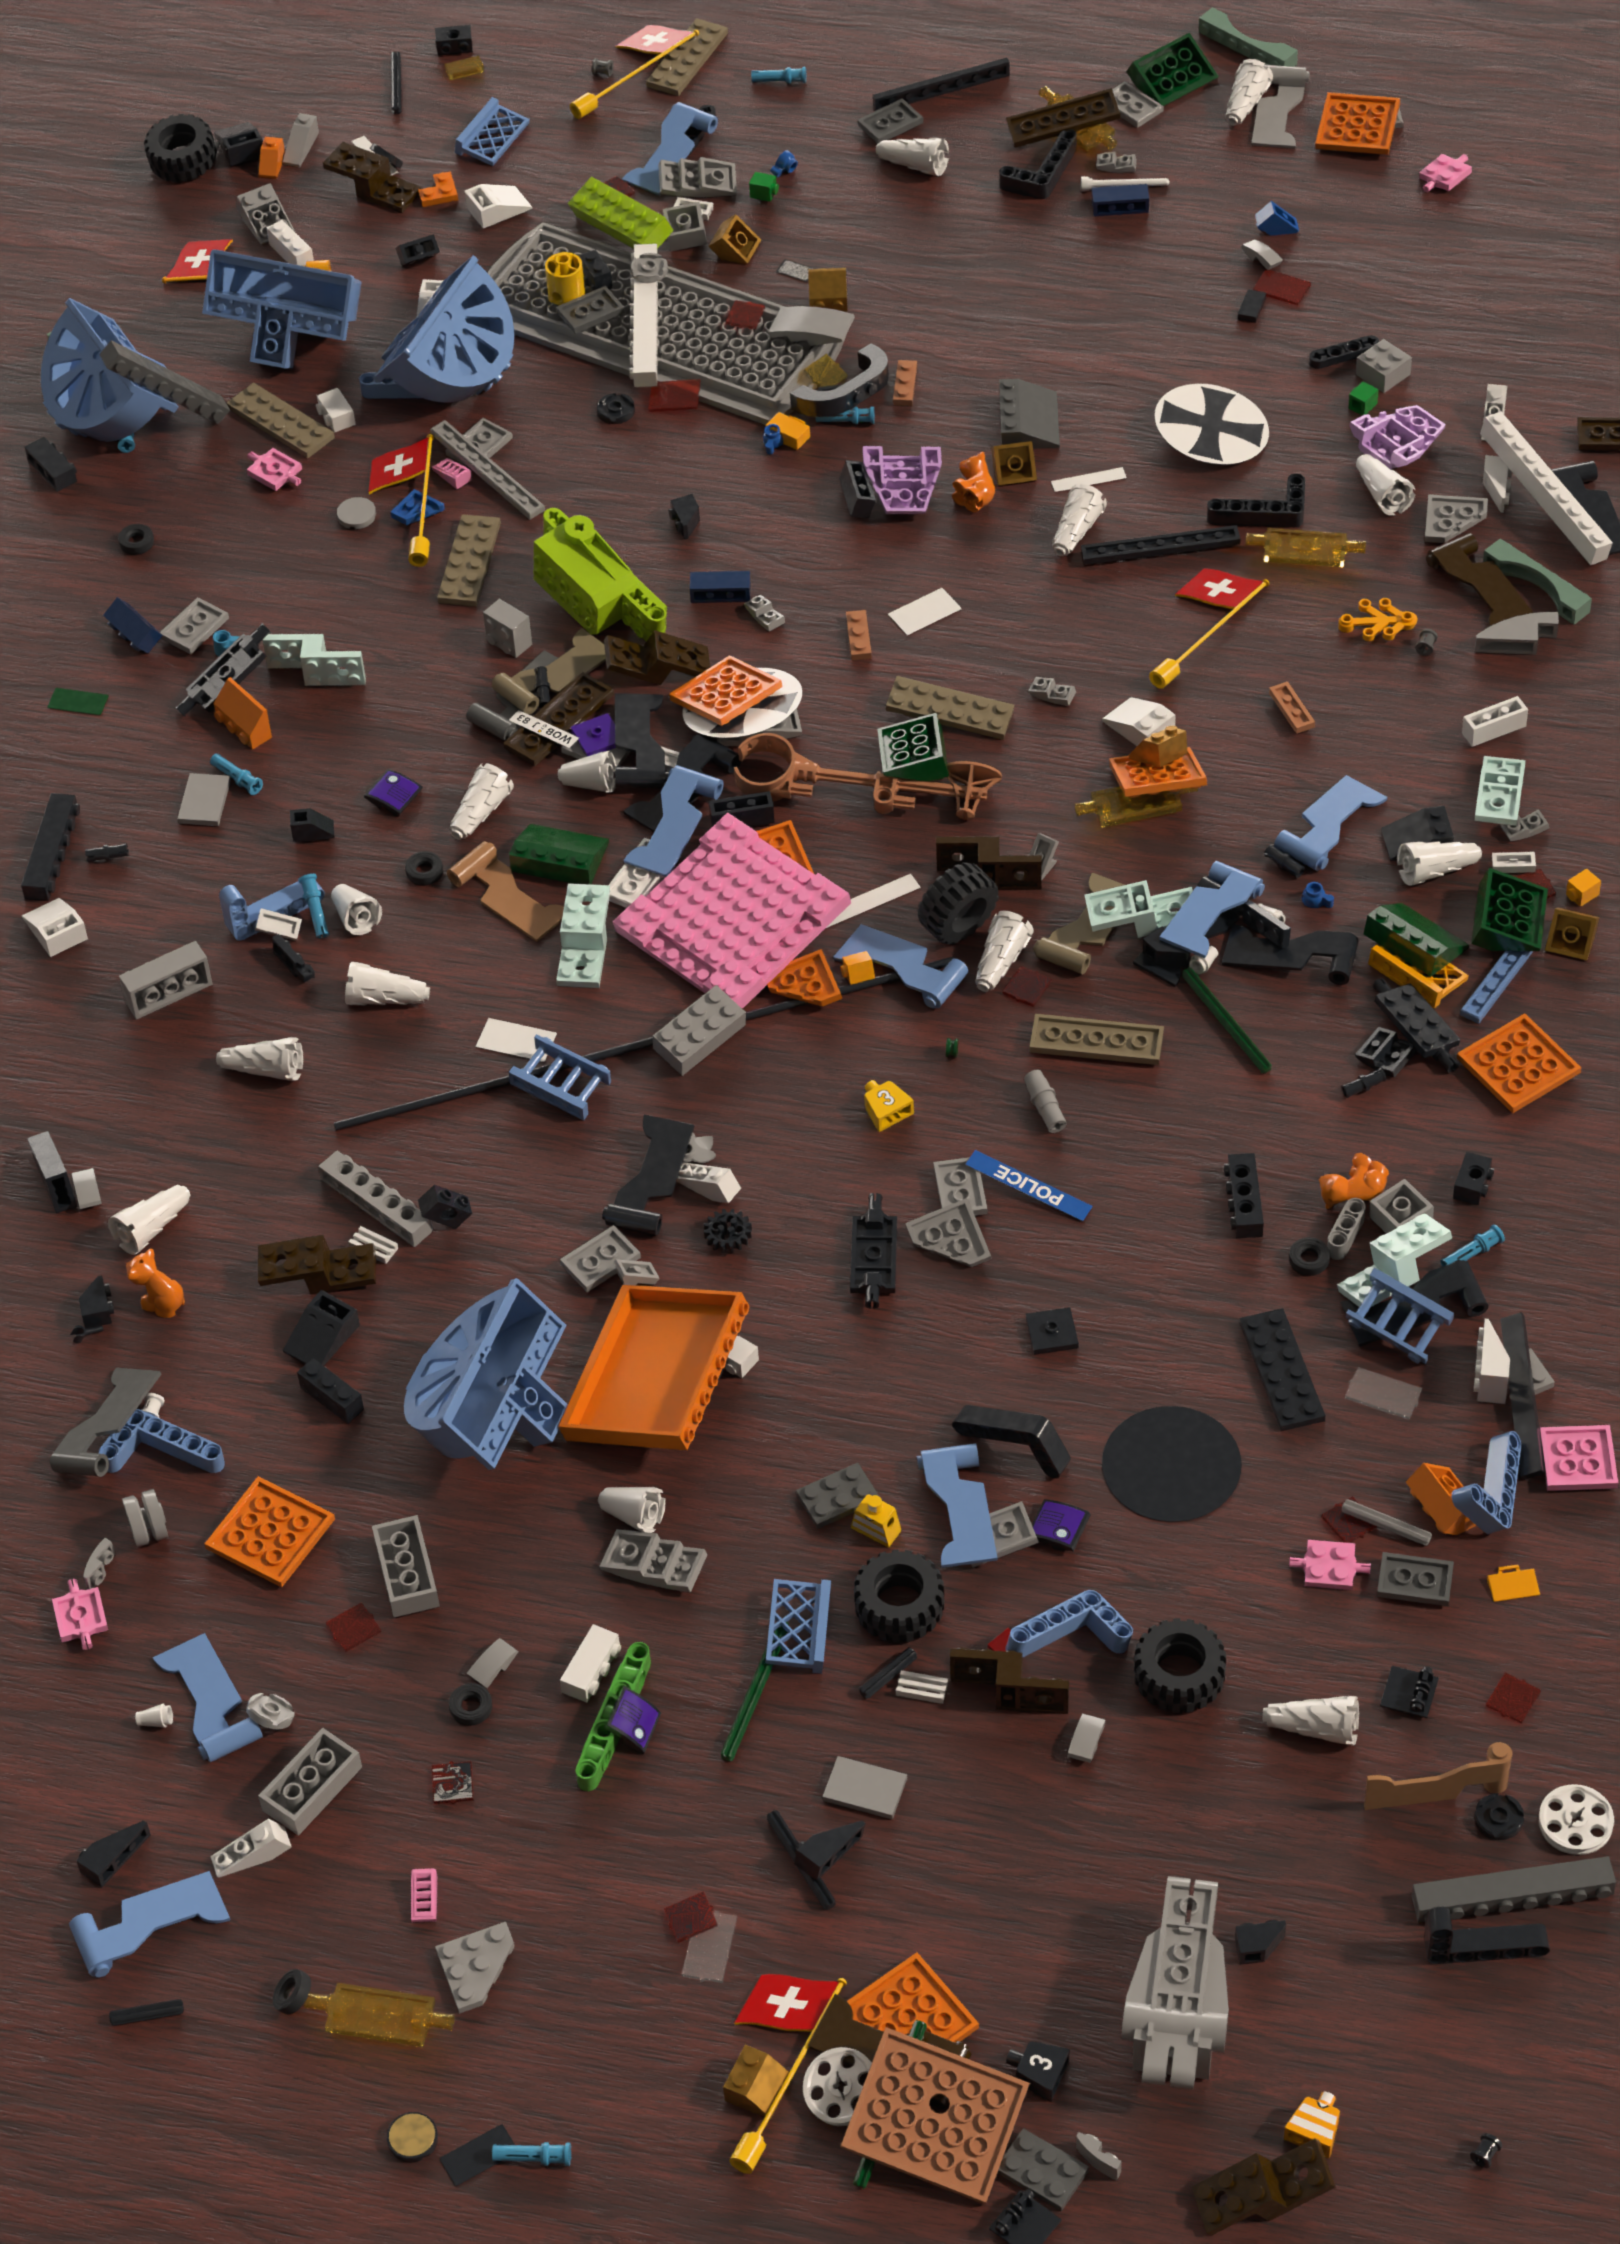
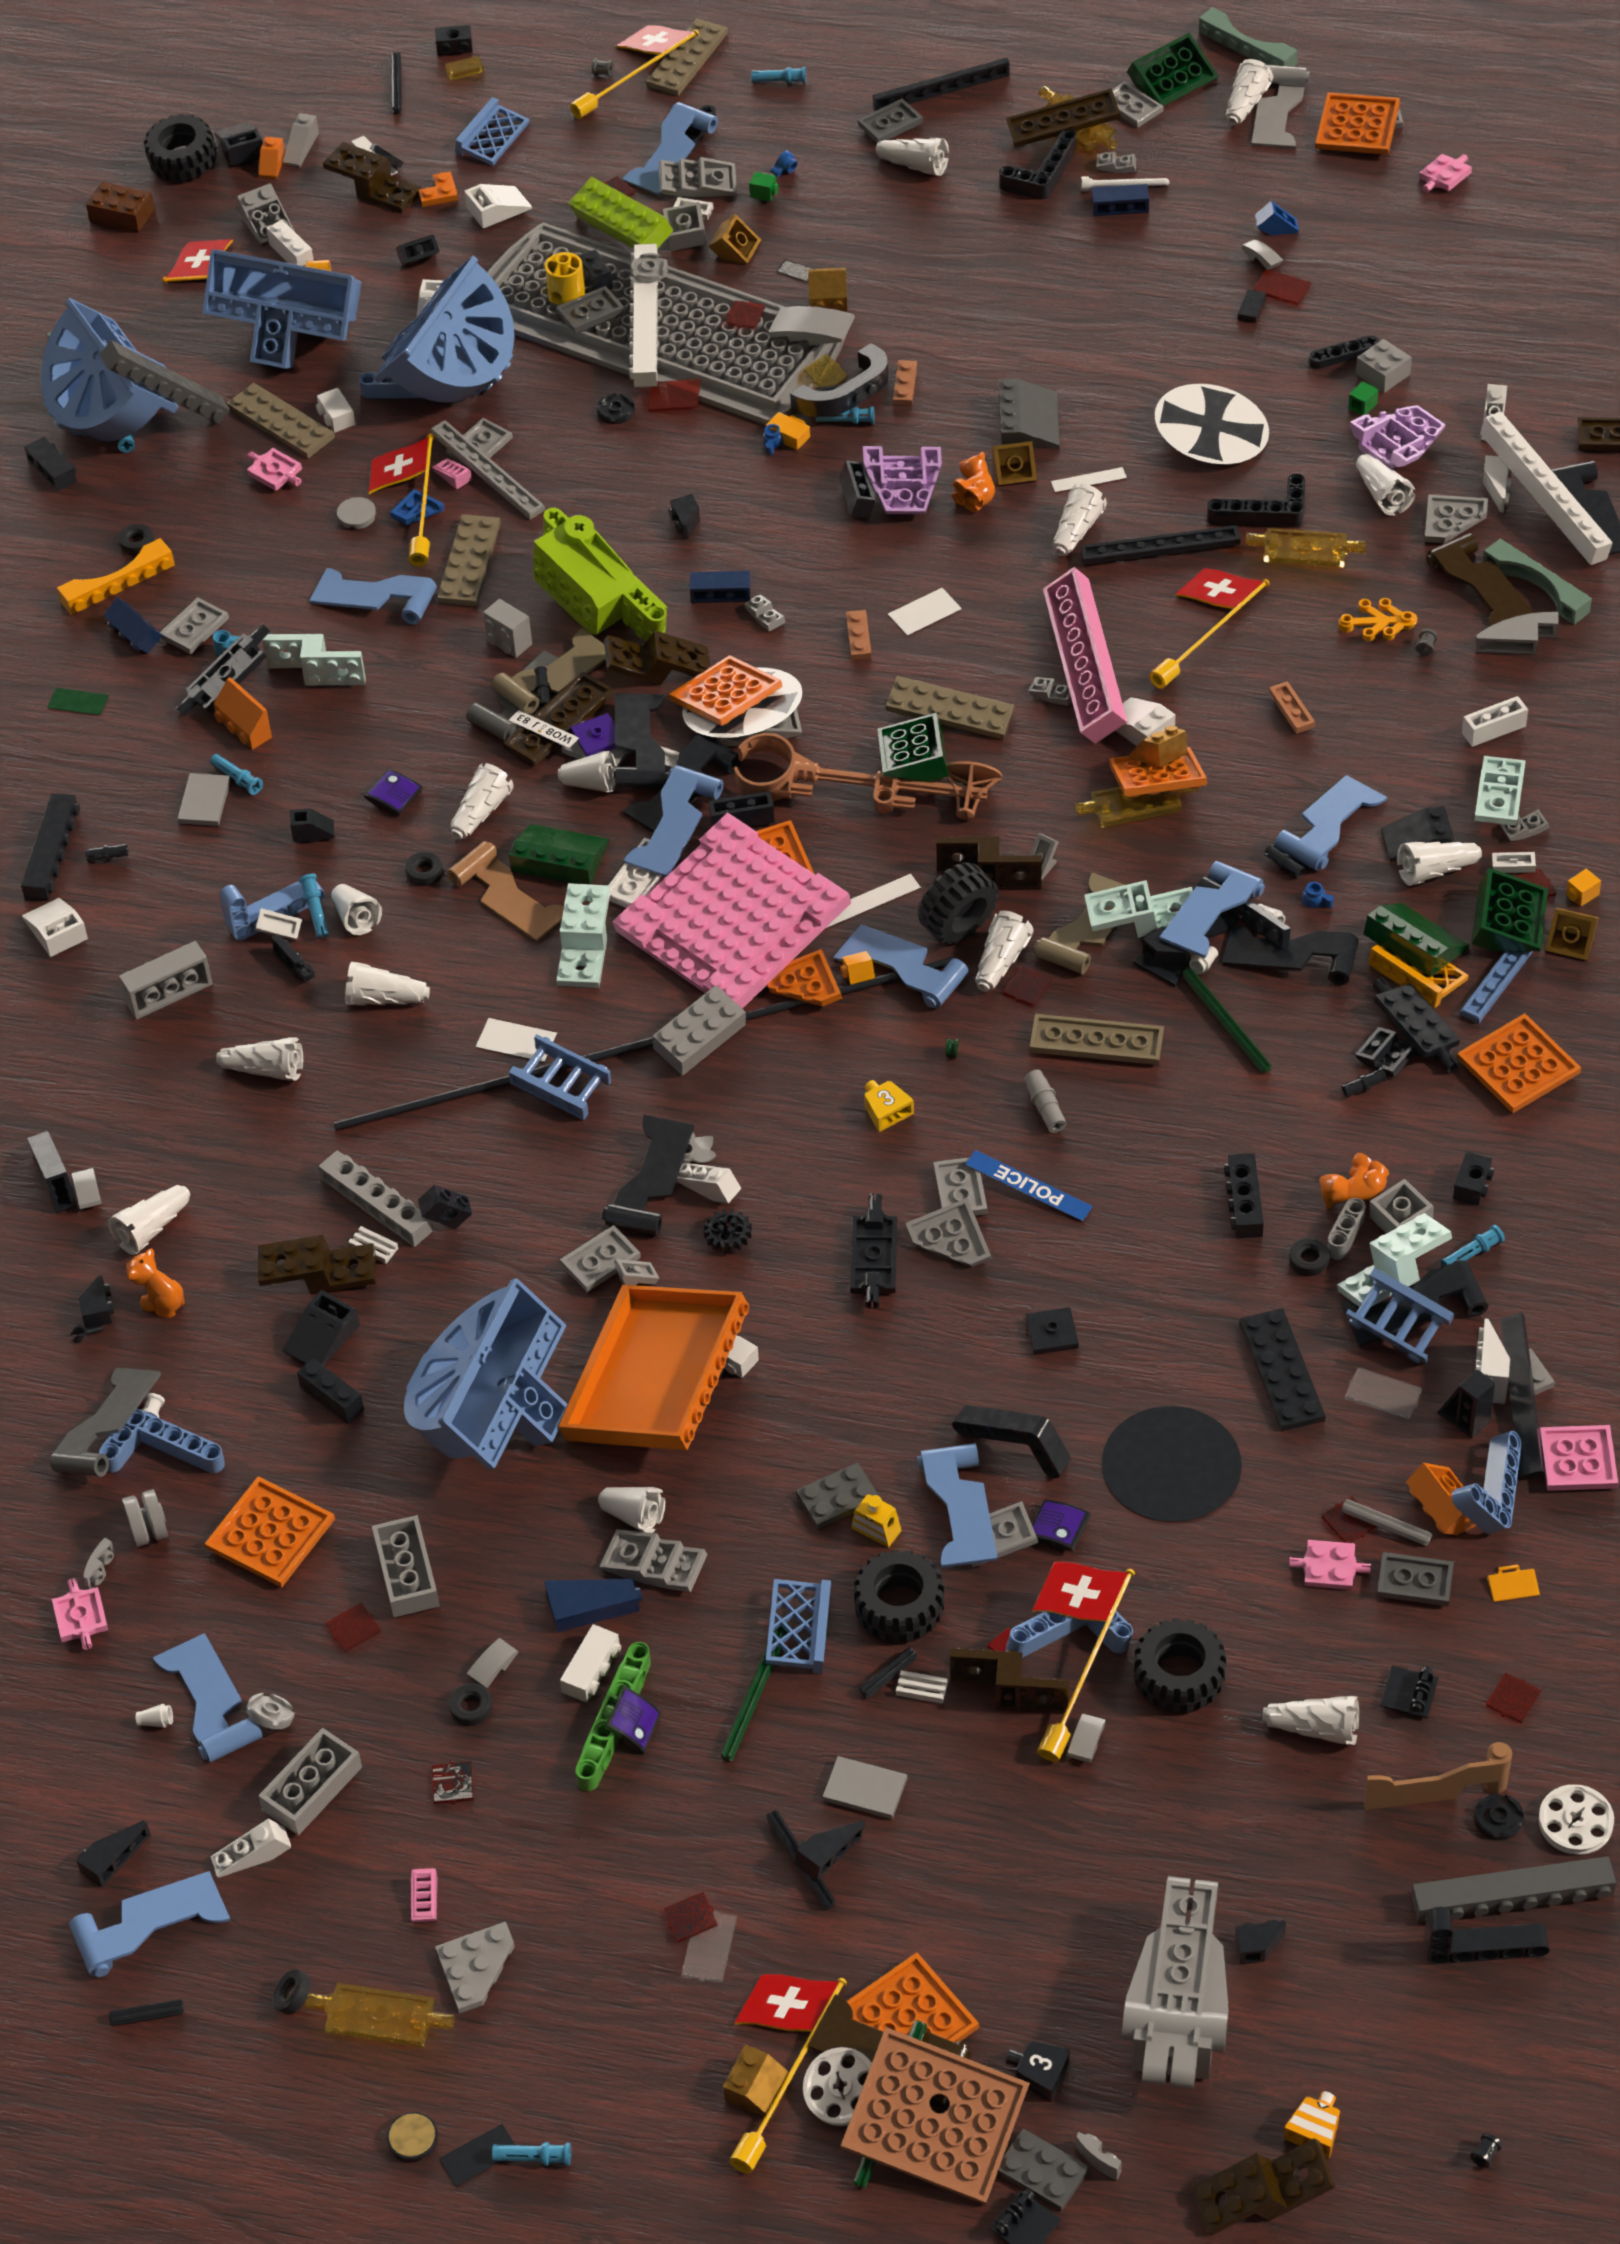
(84, 593): none -> light orange arch
(120, 206): none -> reddish brown brick
(372, 595): none -> medium blue door
(590, 1601): none -> dark blue slope
(1083, 1595): none -> flag
(1084, 655): none -> bright pink brick
(1470, 1404): none -> black wedge

